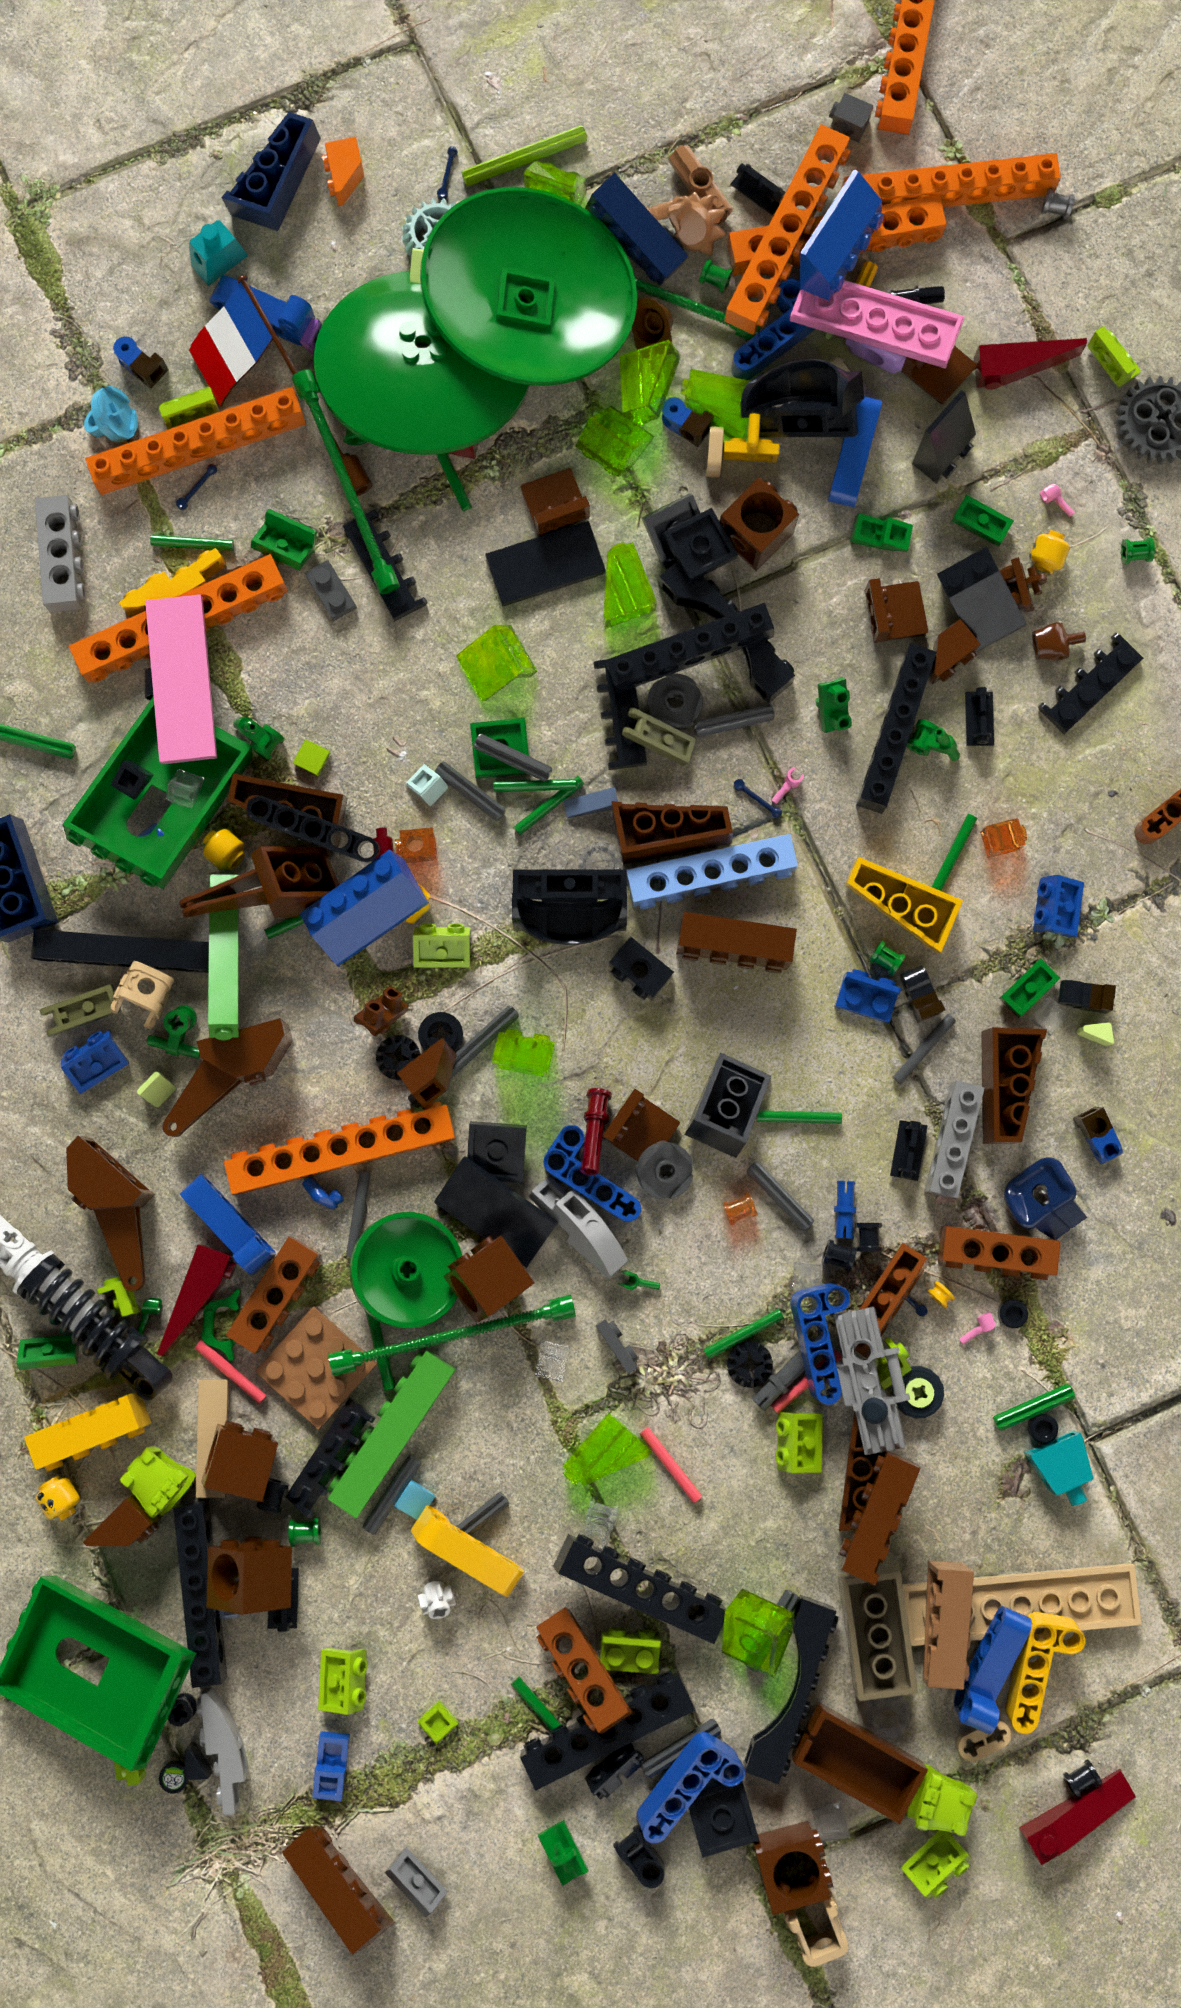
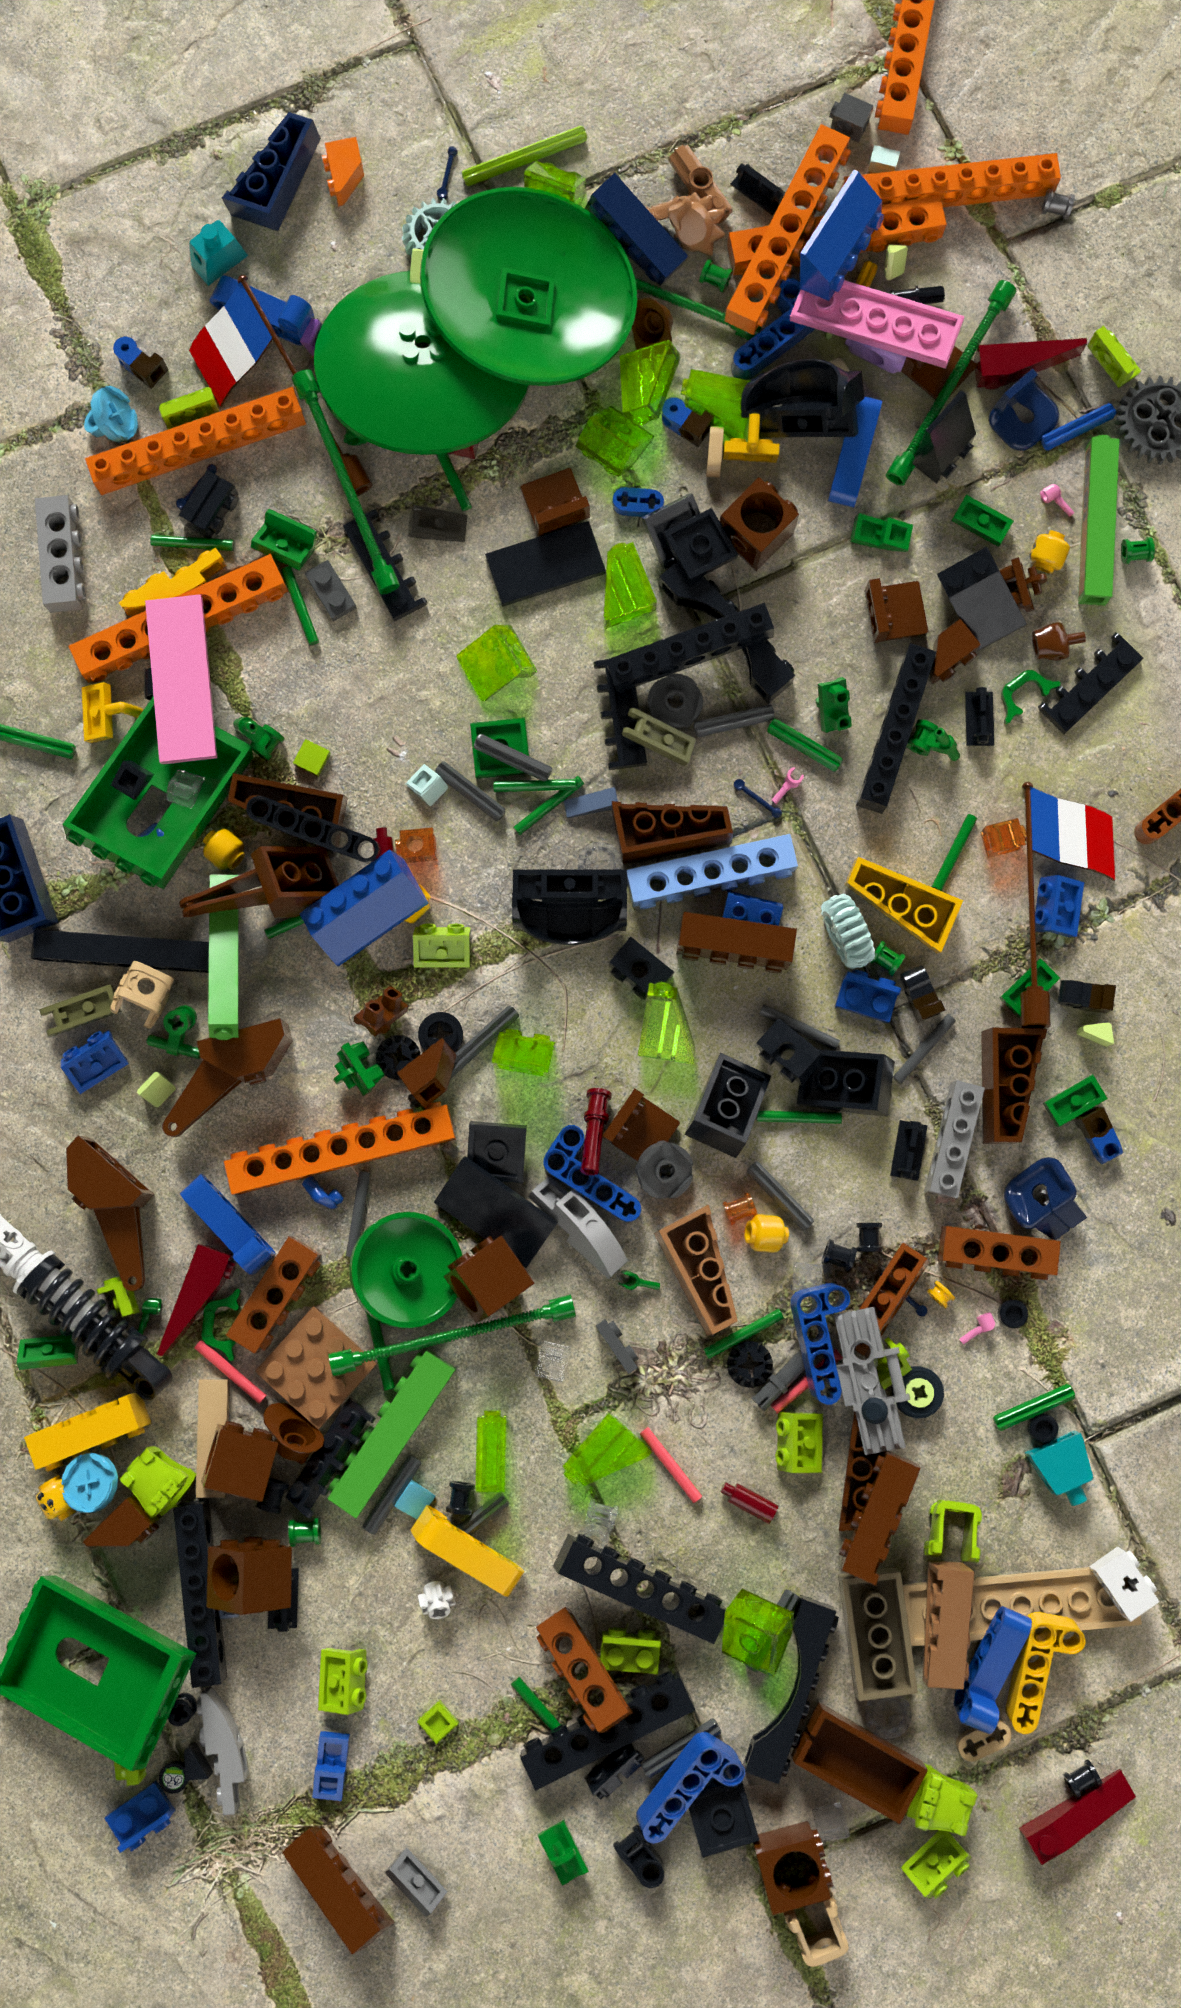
(89, 1482): none -> medium azure tile
(99, 712): none -> yellow plate
(139, 1816): none -> blue bracket
(209, 505): none -> black brick
(293, 1432): none -> reddish brown piece
(299, 605): none -> green bar
(353, 1072): none -> green hips
(437, 524): none -> clear smoke slope
(460, 1498): none -> black bush
(491, 1452): none -> clear neon green slope
(637, 502): none -> blue beam
(665, 1026): none -> clear neon green slope
(698, 1266): none -> medium nougat wedge
(750, 1502): none -> dark red cylinder
(752, 909): none -> blue bracket
(766, 1233): none -> yellow head
(783, 1038): none -> black brick
(800, 1027): none -> dark grey bar
(804, 745): none -> green axle
(845, 1209): blue pin -> none
(848, 931): none -> light aqua gear
(850, 1083): none -> black slope
(883, 160): none -> light aqua slope
(895, 261): none -> yellowish green slope
(973, 1518): none -> lime piece
(999, 300): none -> green hose
(1006, 423): none -> dark blue piece
(1026, 676): none -> green helmet
(1071, 836): none -> flag
(1075, 1100): none -> green plate
(1078, 427): none -> blue axle
(1098, 521): none -> bright green brick
(1110, 1573): none -> white brick

